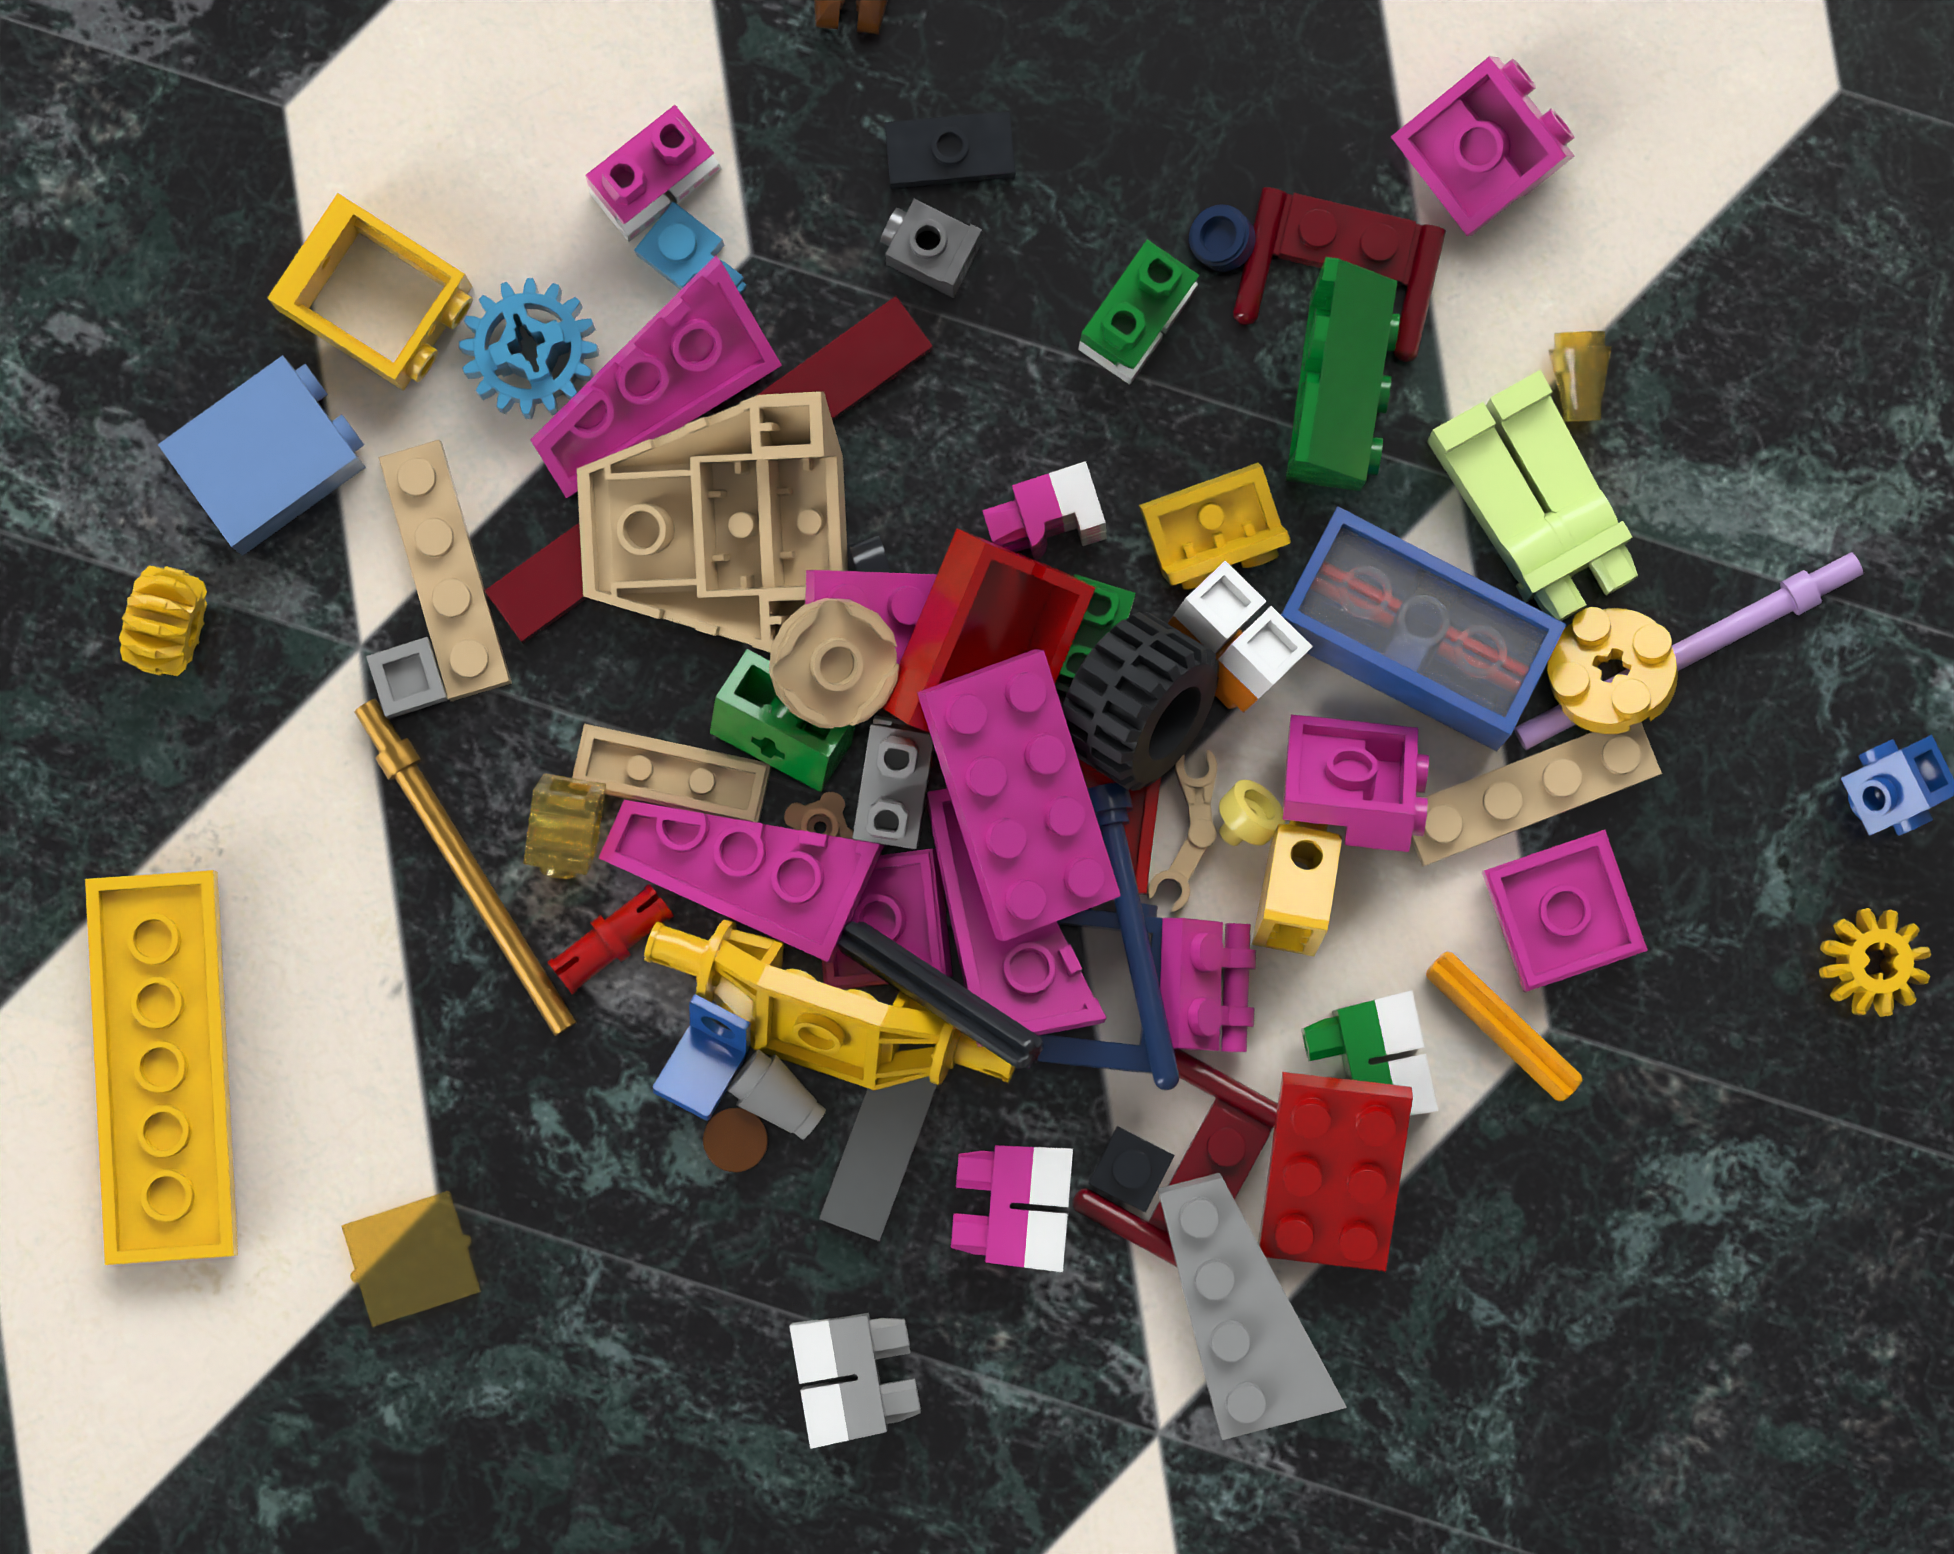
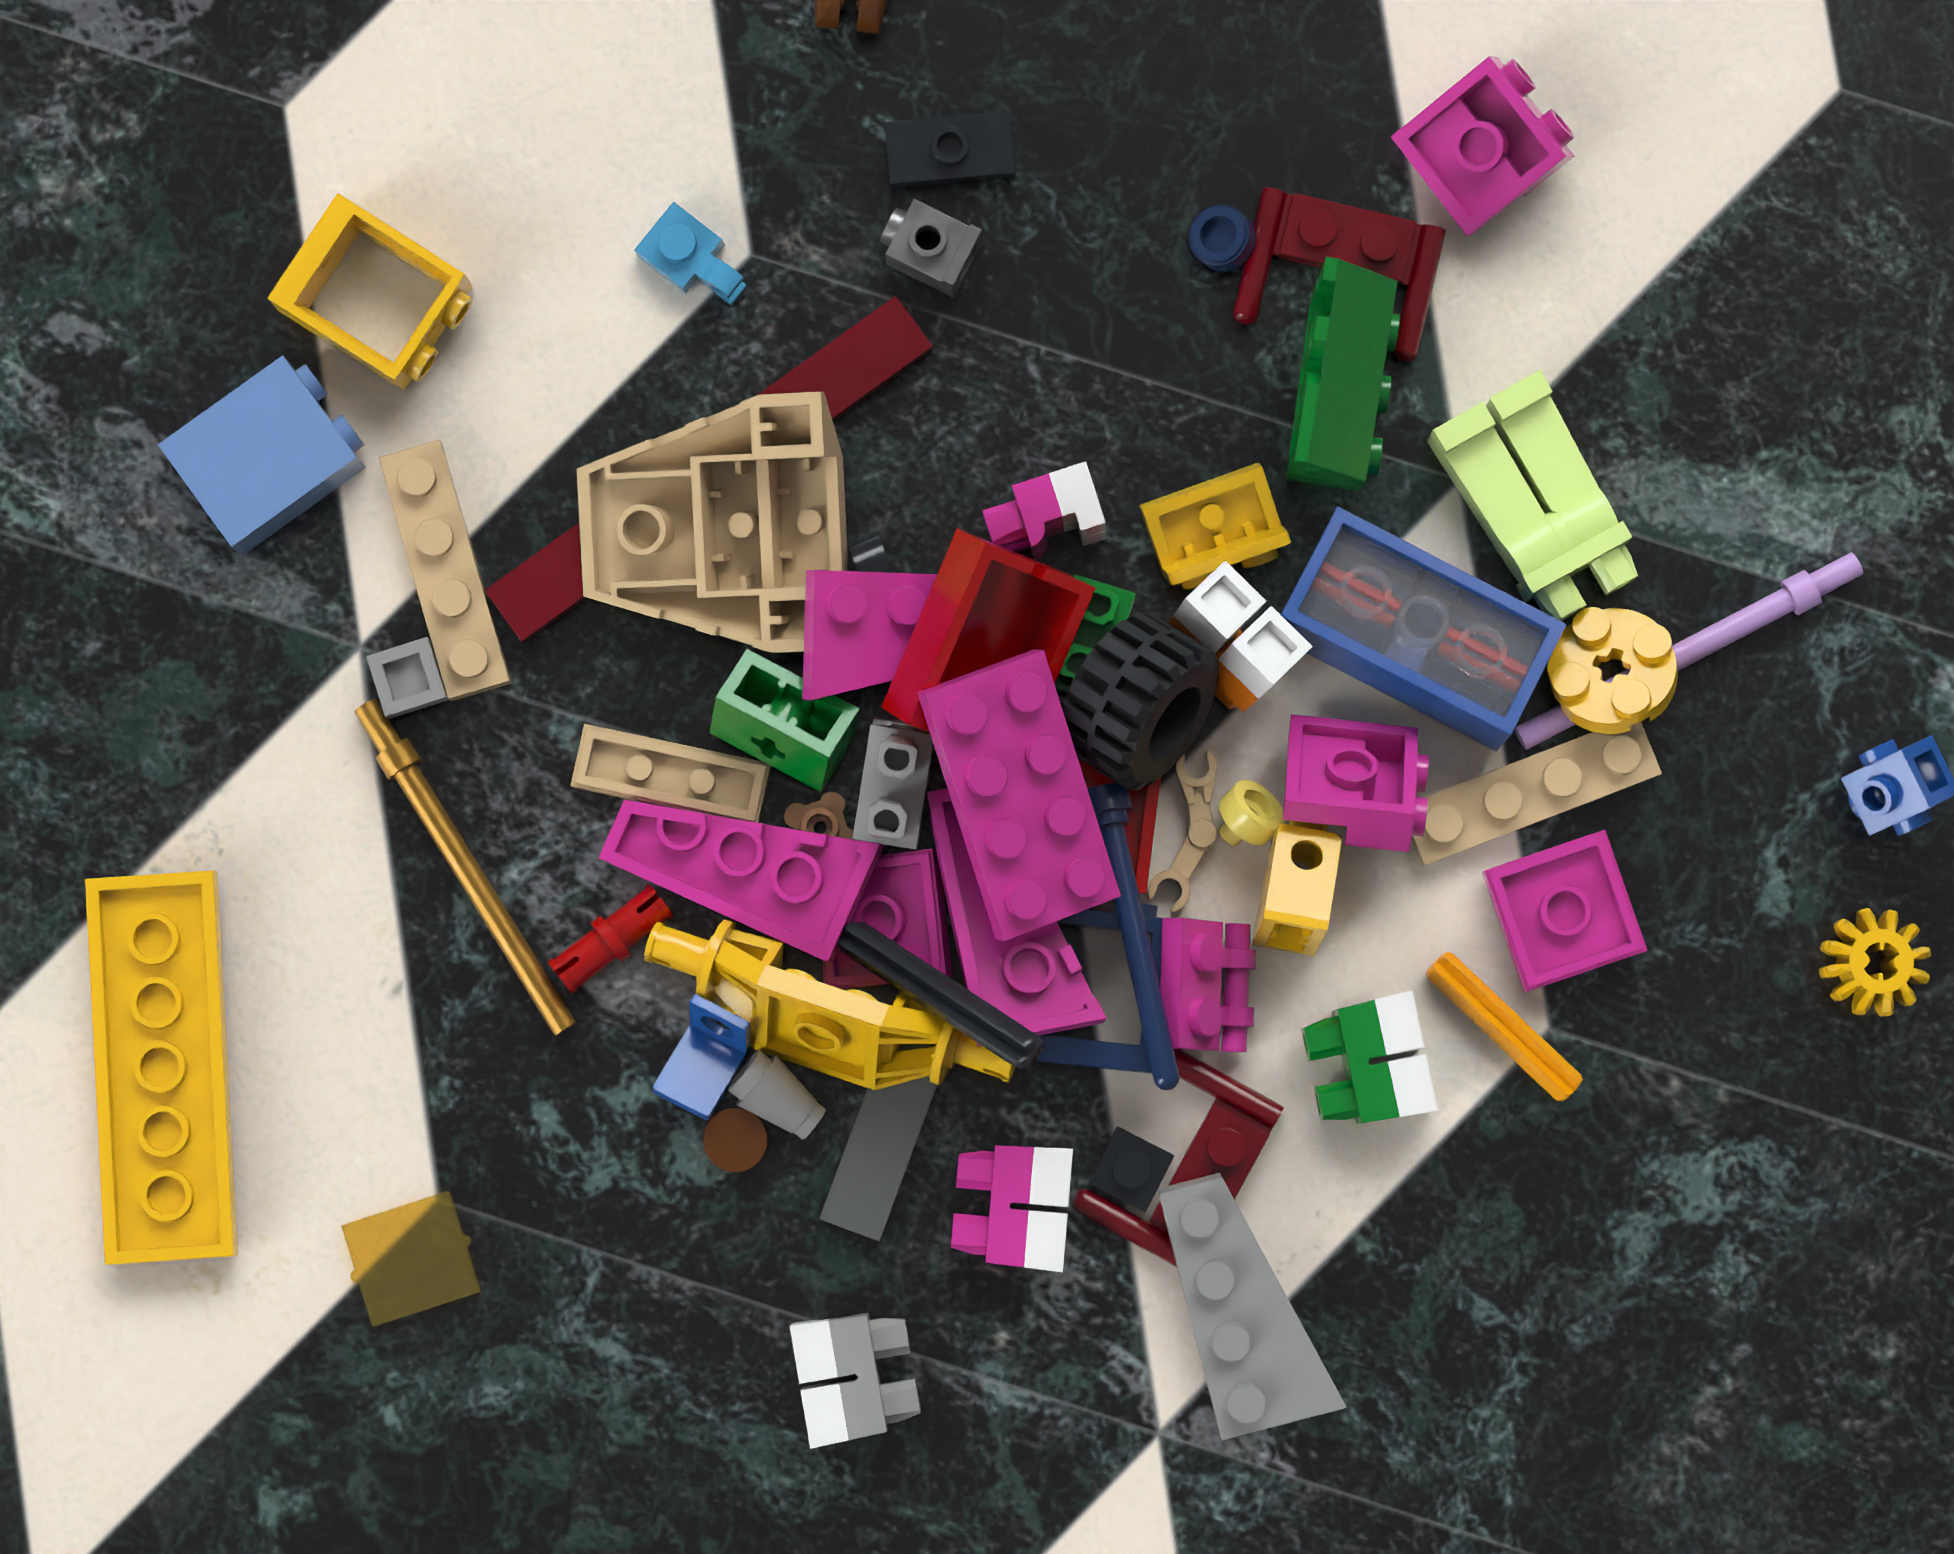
(163, 620): yellow gear -> none
(552, 341): dark azure gear -> none
(564, 825): clear yellow brick -> none
(656, 160): dark pink hips -> none
(667, 375): dark pink wing -> none
(834, 663): tan tile -> none
(1136, 310): green hips -> none
(1334, 1171): red plate -> none
(1580, 373): clear yellow cone -> none

